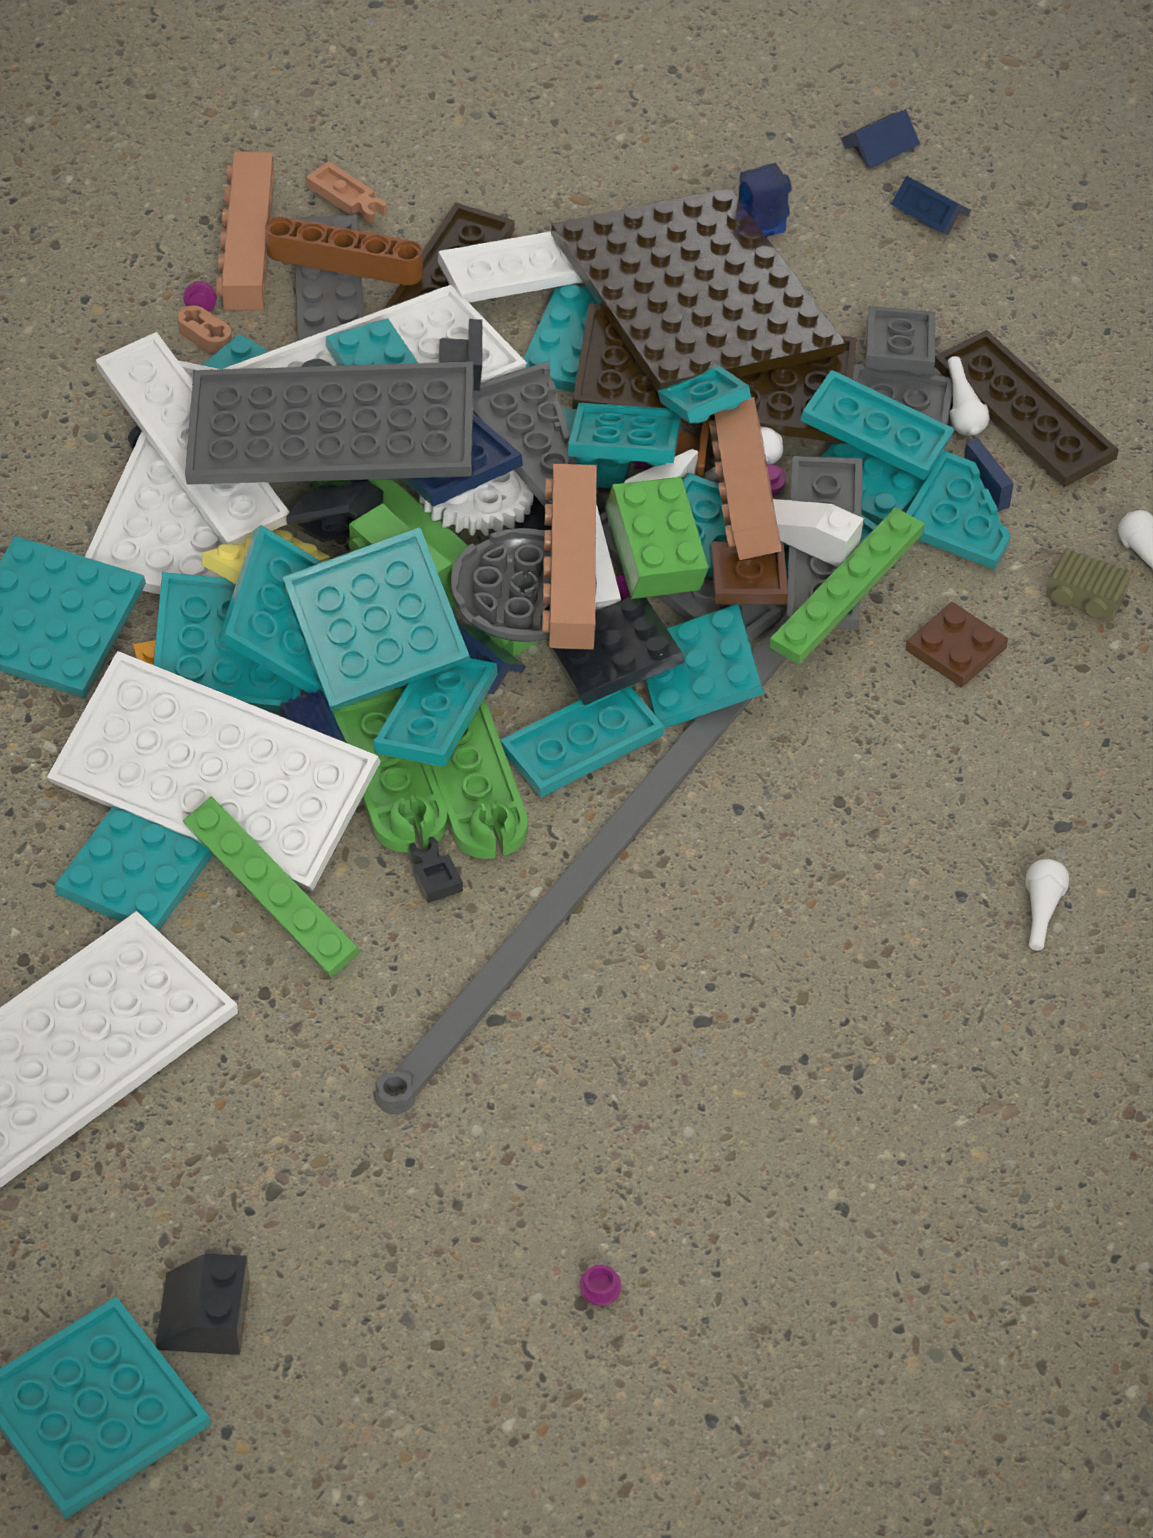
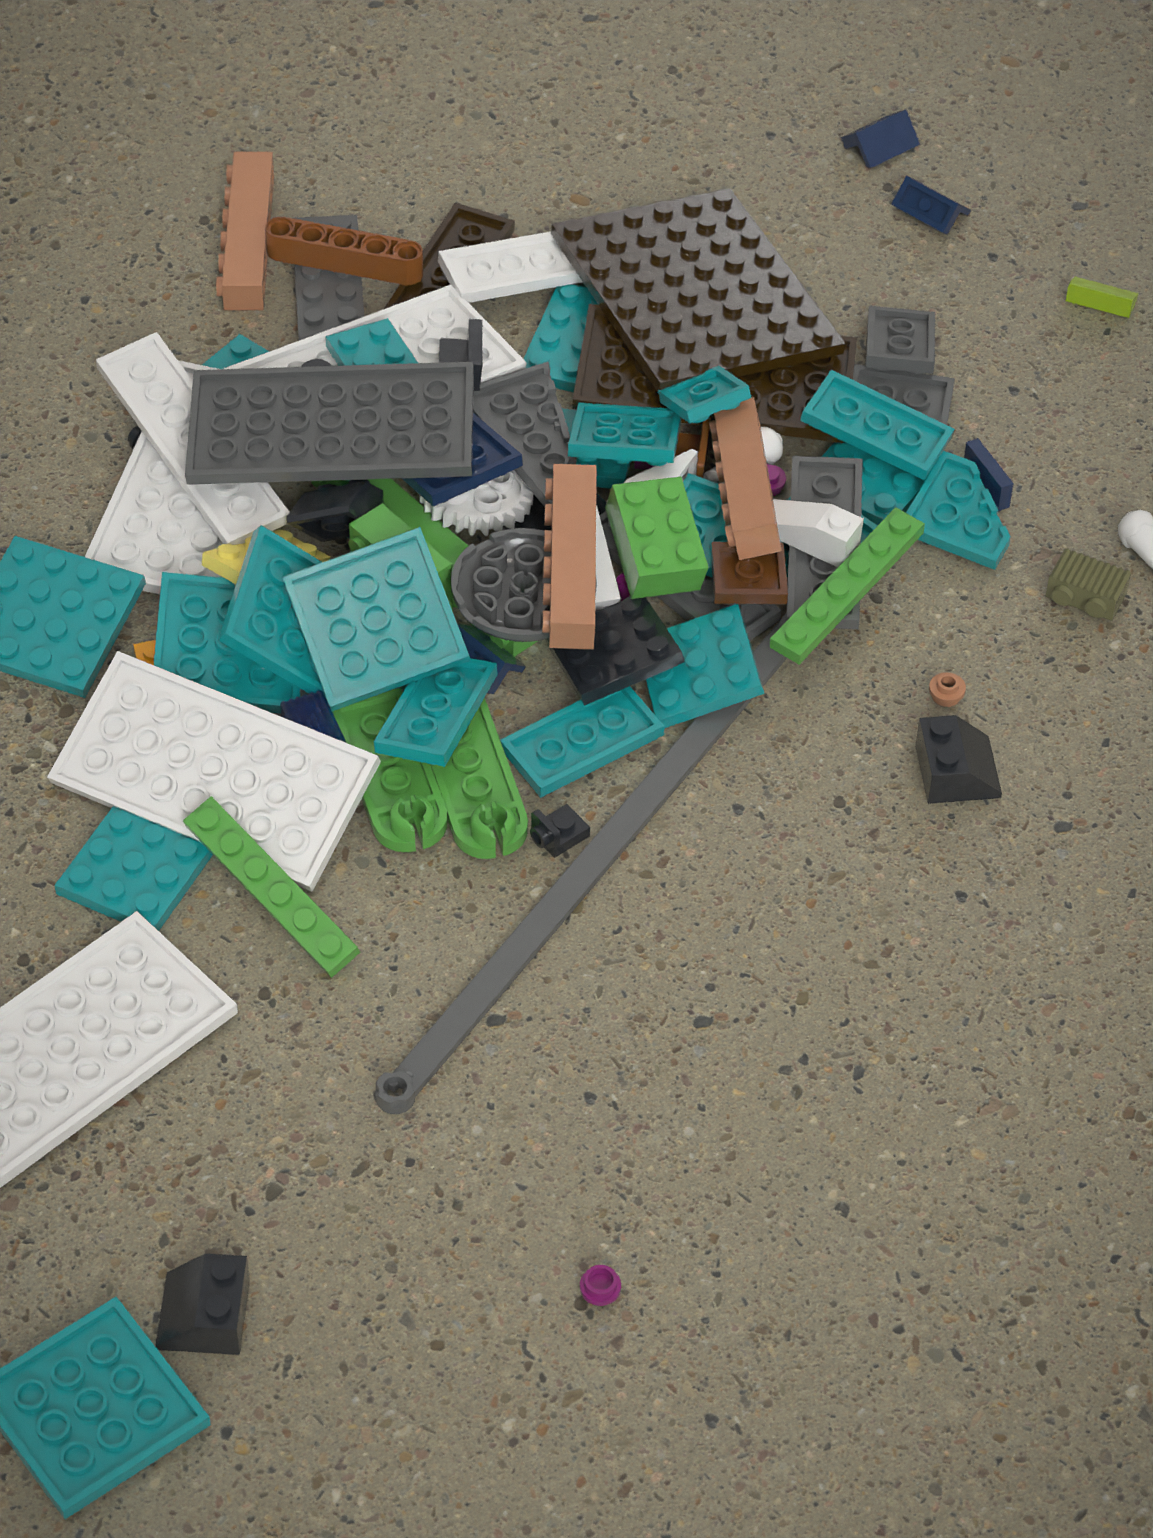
(200, 294): magenta plate -> none
(201, 332): nougat beam -> none
(345, 192): nougat plate -> none
(435, 874): black plate -> none
(558, 830): none -> black bracket
(765, 197): clear blue brick -> none
(947, 689): none -> nougat plate
(955, 761): none -> black slope
(956, 644): reddish brown plate -> none
(968, 411): white piece -> none
(1030, 410): dark brown plate -> none
(1047, 883): white piece -> none
(1101, 297): none -> lime slope

